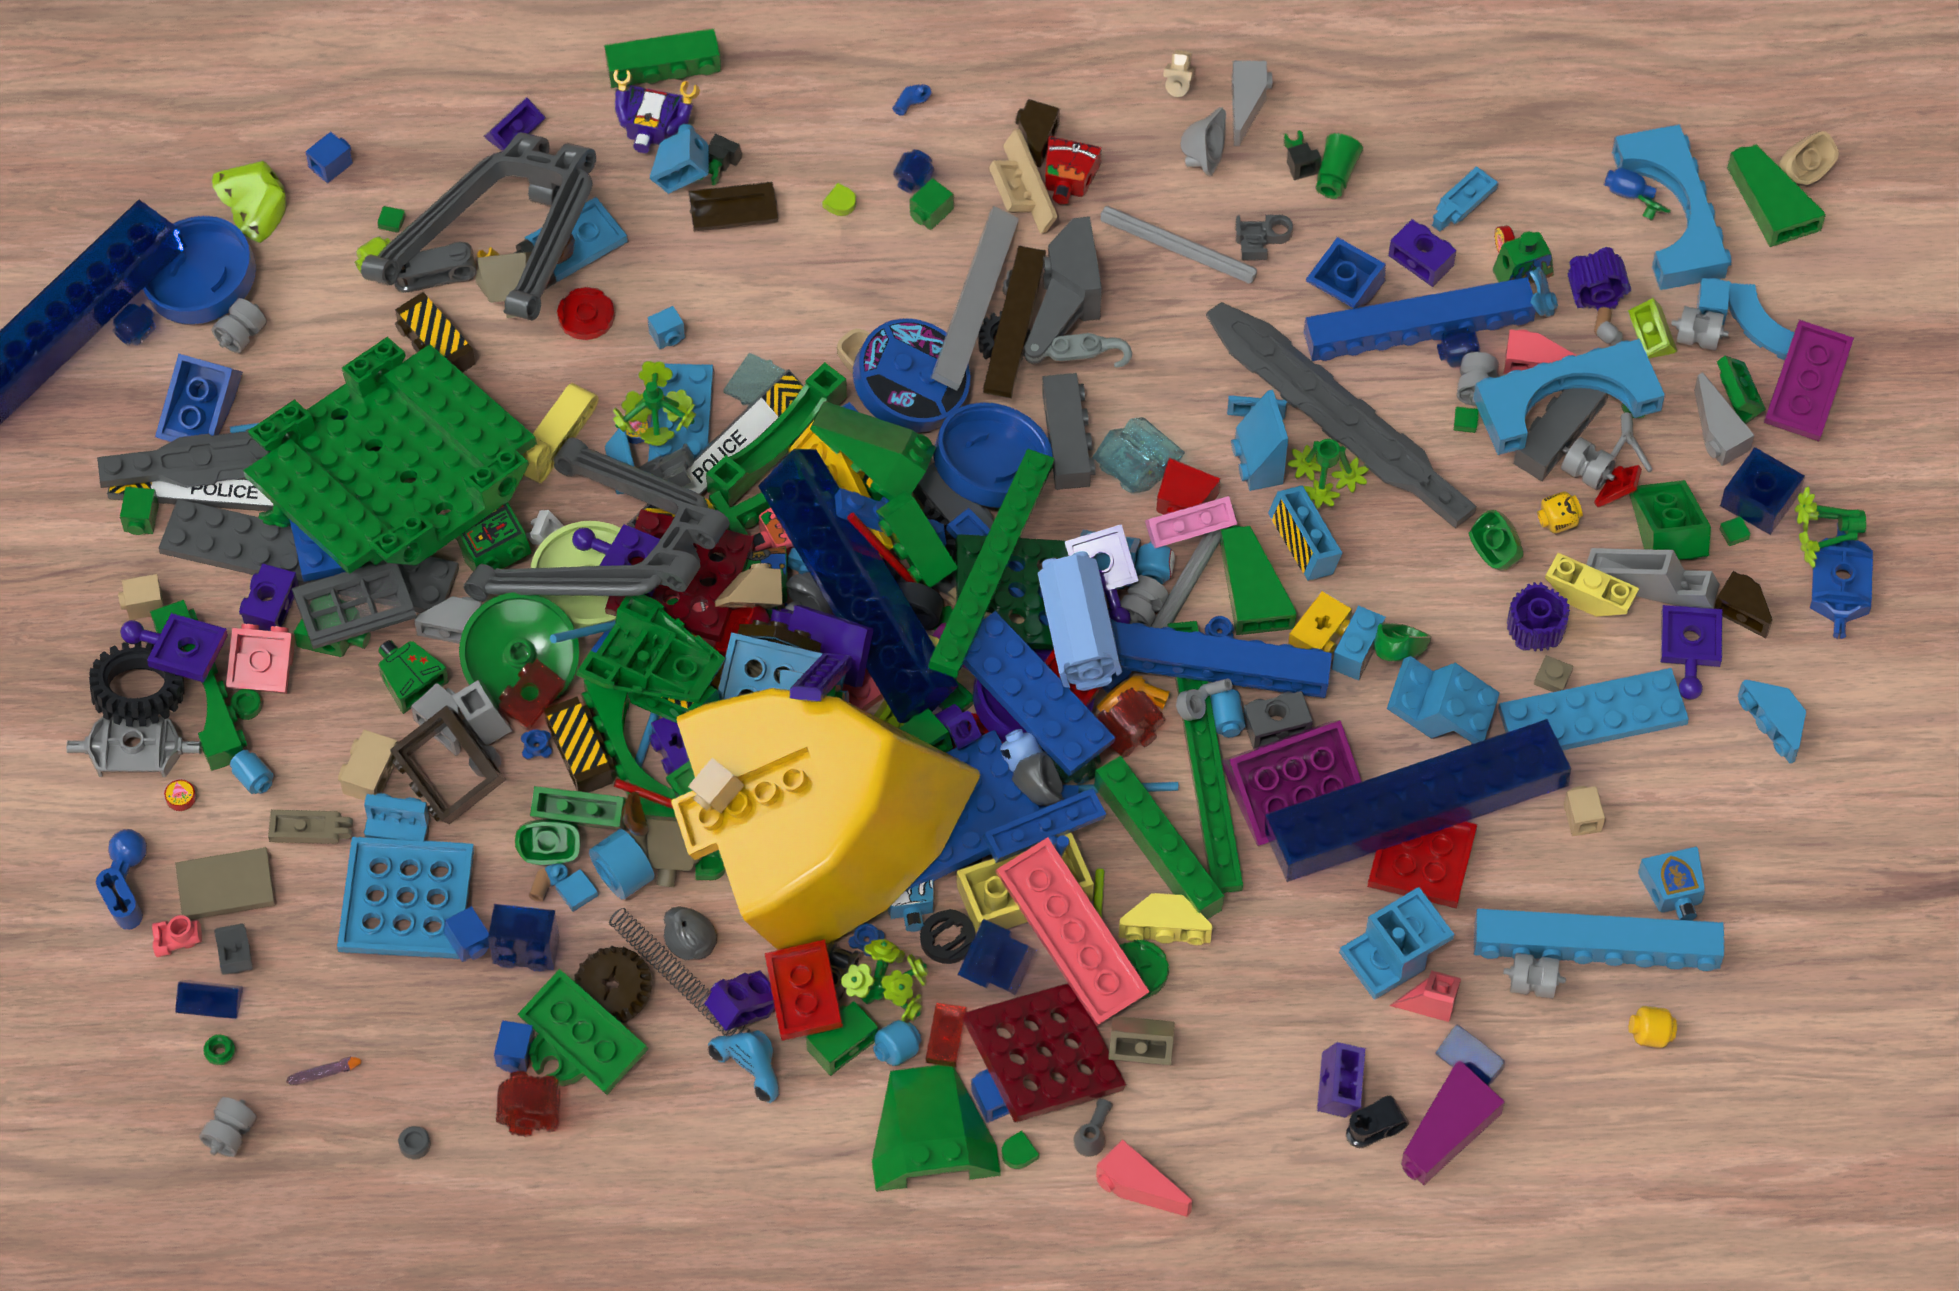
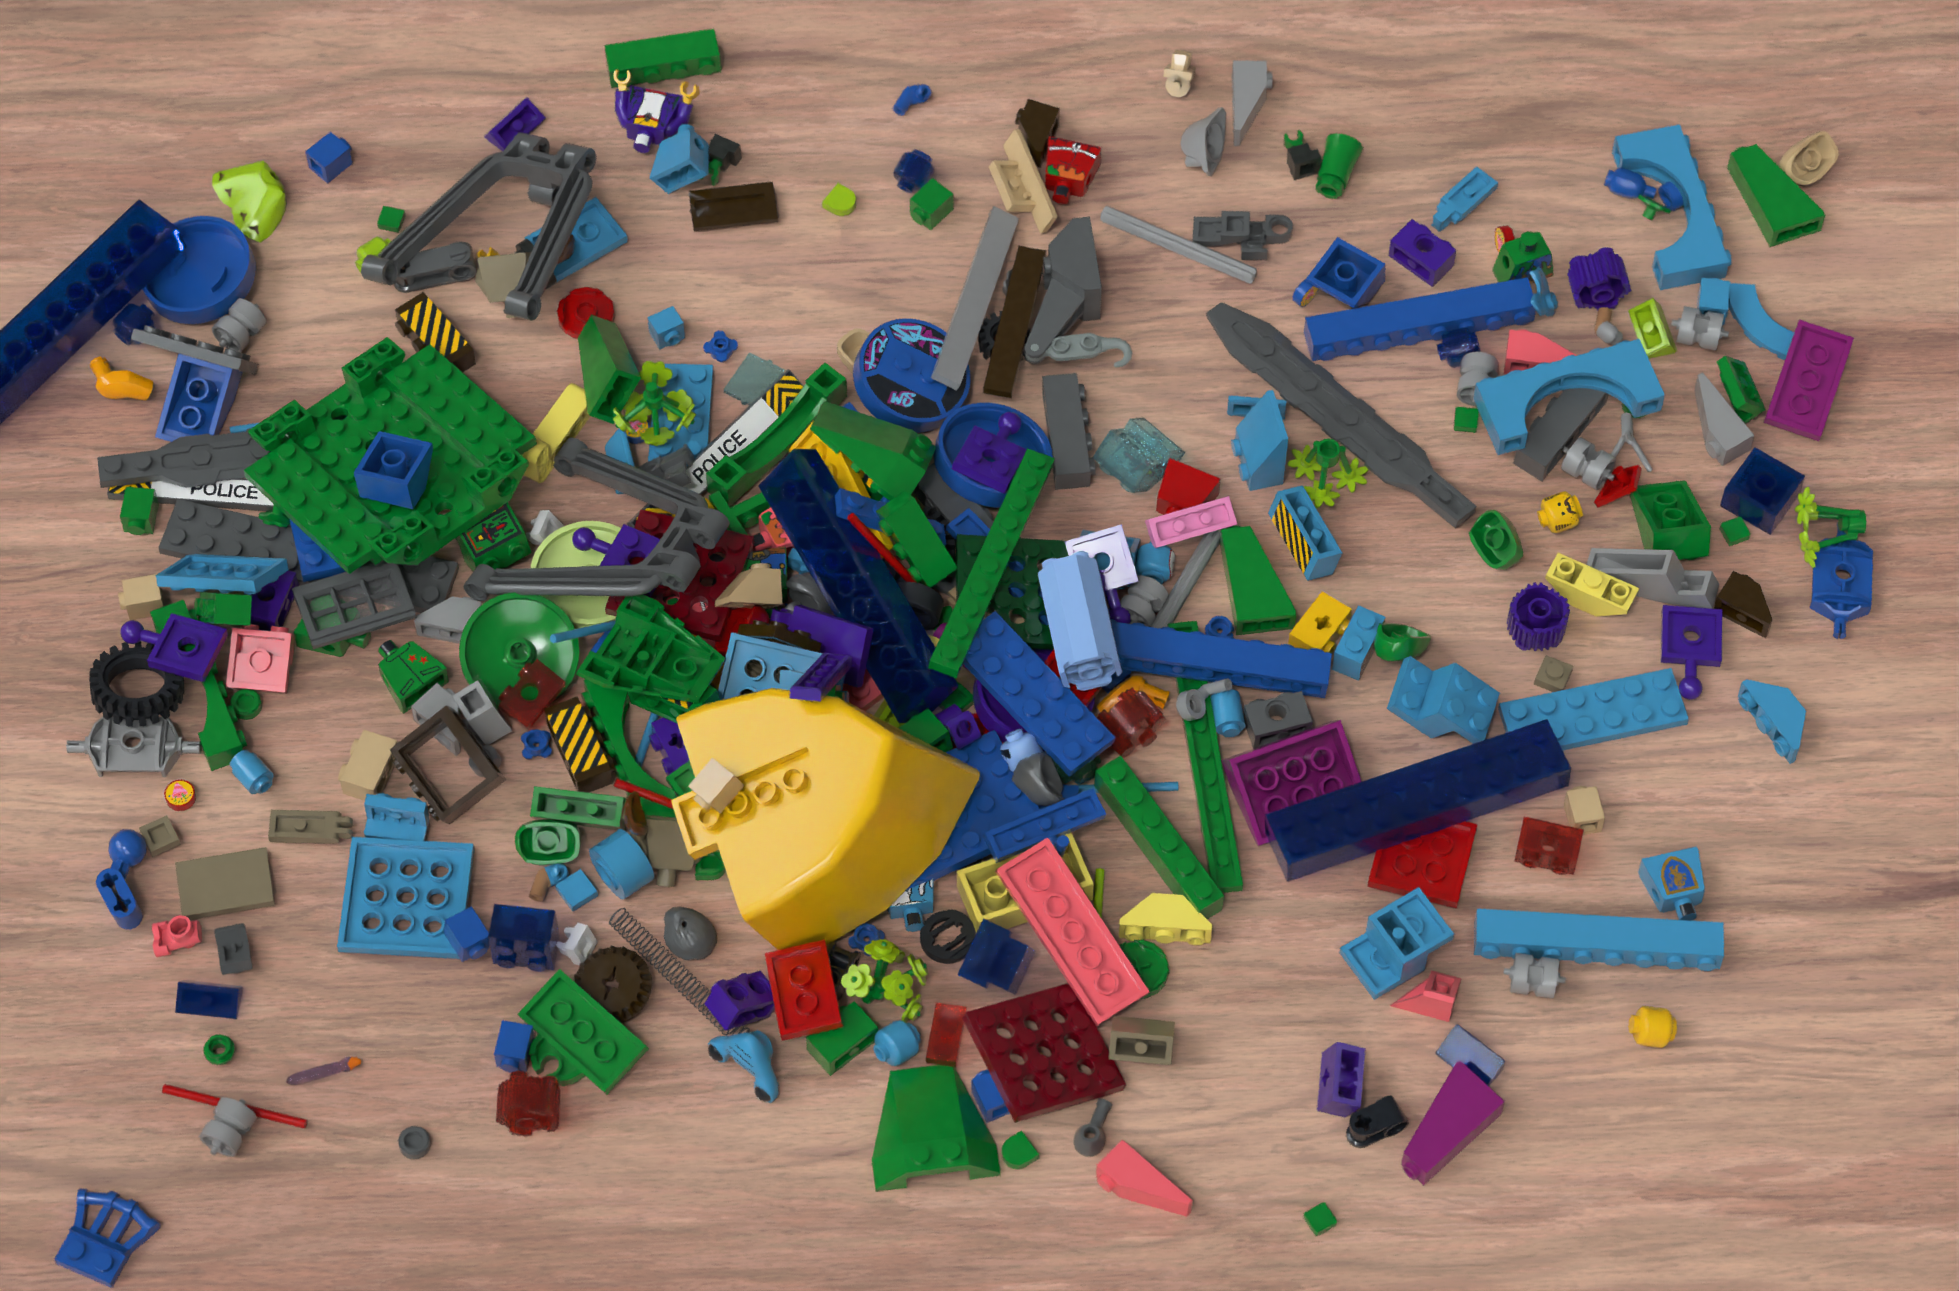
(98, 1256): none -> blue plate
(119, 383): none -> light orange arm
(159, 836): none -> dark tan plate
(188, 347): none -> plate
(212, 1100): none -> red axle
(222, 573): none -> dark azure plate
(223, 608): none -> green brick
(394, 470): none -> blue slope
(579, 943): none -> white tile
(606, 368): none -> green slope
(723, 353): none -> blue plate
(983, 444): none -> dark purple plate
(1223, 230): none -> dark grey slope
(1304, 293): none -> blue tile
(1320, 1219): none -> green piece
(1540, 833): none -> clear red brick
(1670, 196): none -> blue tile

